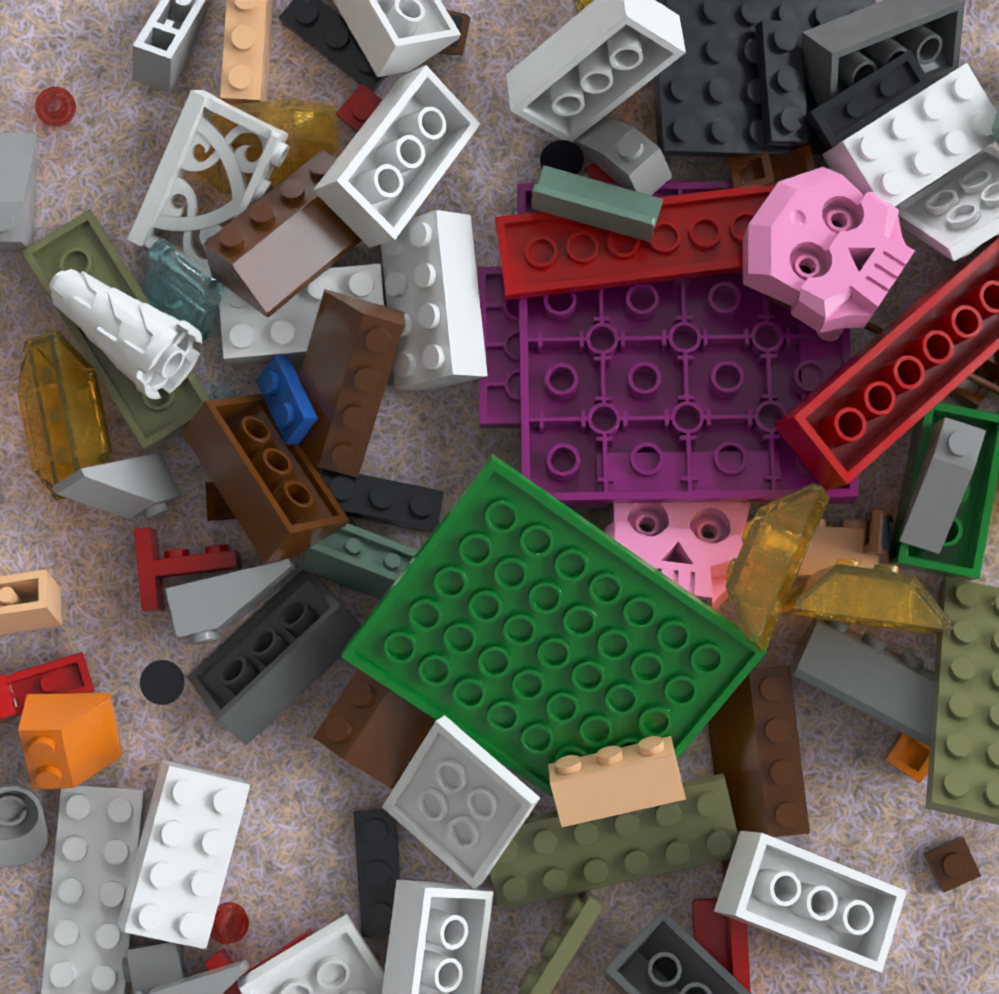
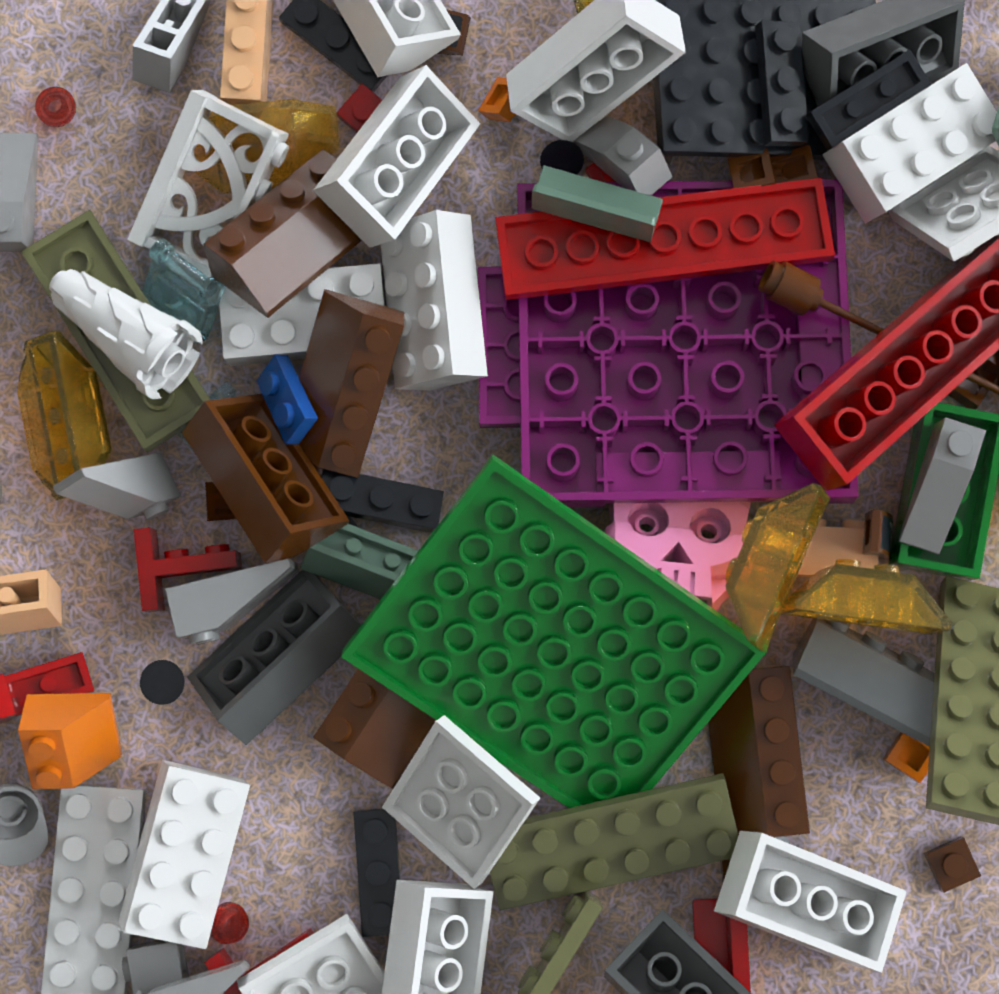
(496, 103): none -> orange plate
(616, 781): light nougat brick -> none
(848, 263): bright pink brick -> none

